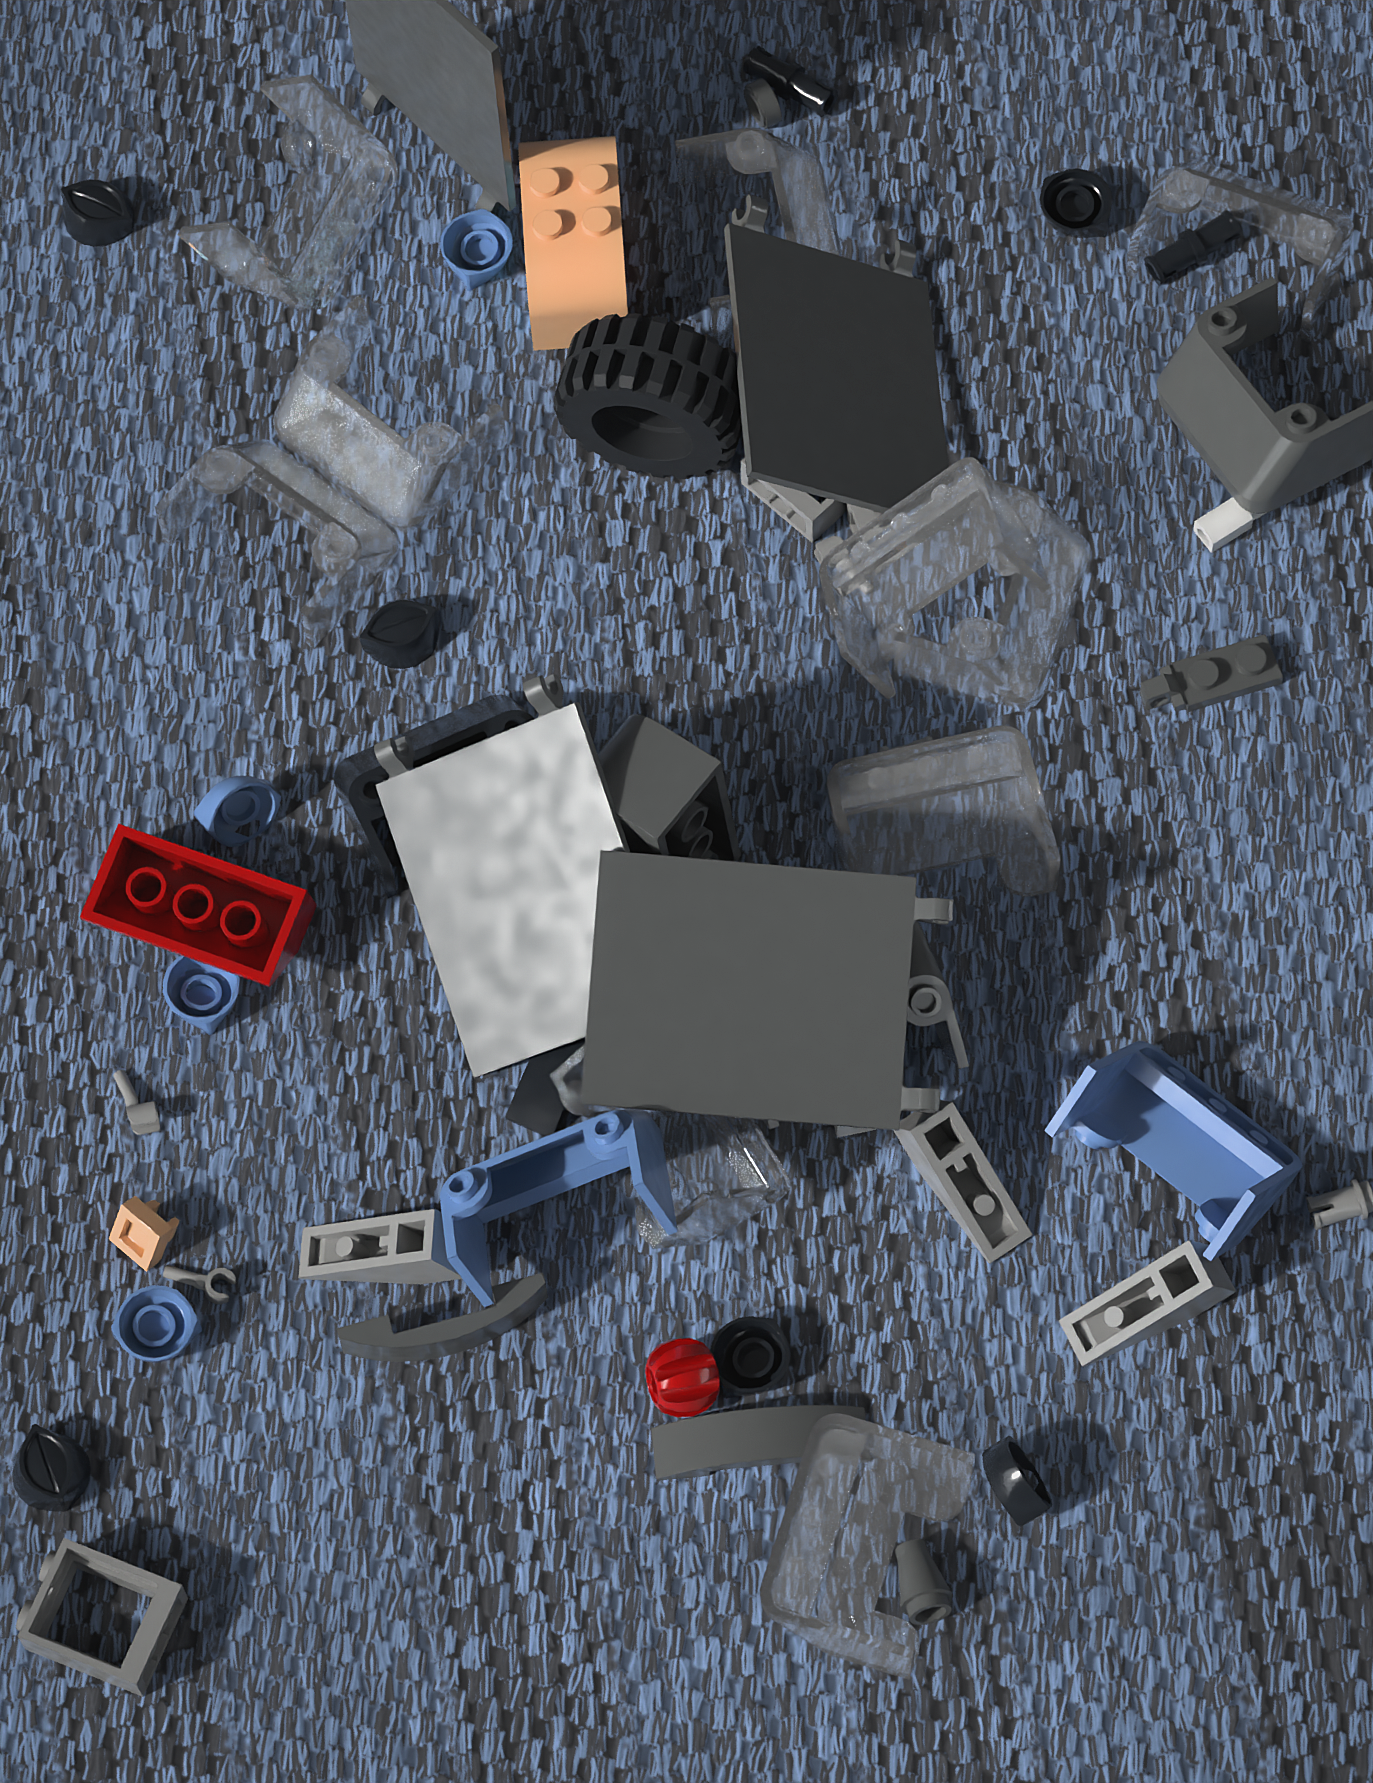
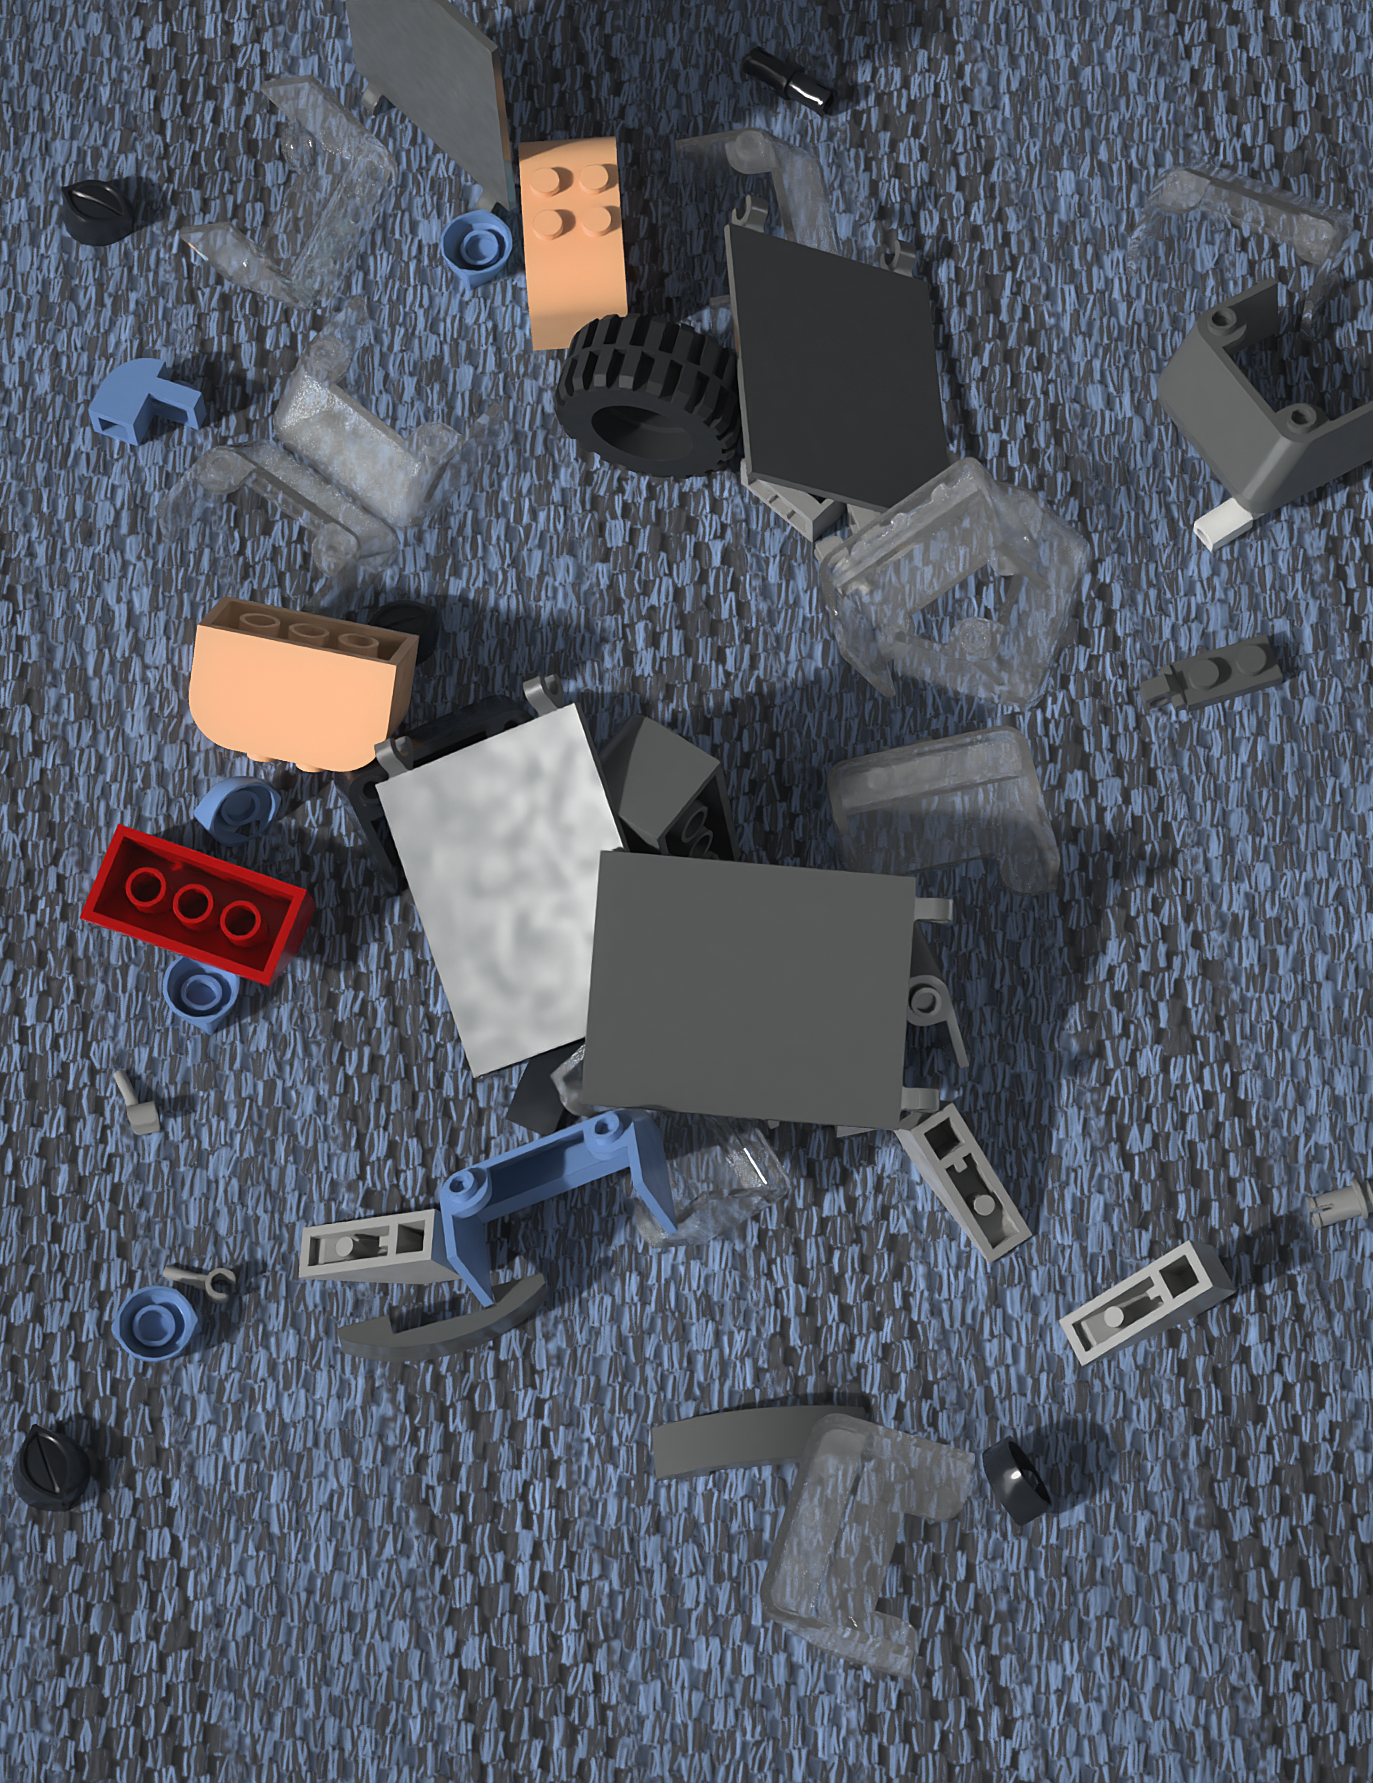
(137, 393): none -> medium blue brick
(142, 1232): light nougat tile -> none
(152, 1635): light grey window -> none
(298, 684): none -> light nougat brick
(682, 1377): red piece -> none
(750, 1356): black hat -> none
(762, 103): dark grey tile -> none
(921, 1585): dark grey cone -> none
(1077, 203): black hat -> none
(1182, 1134): medium blue windscreen -> none
(1193, 247): black pin -> none

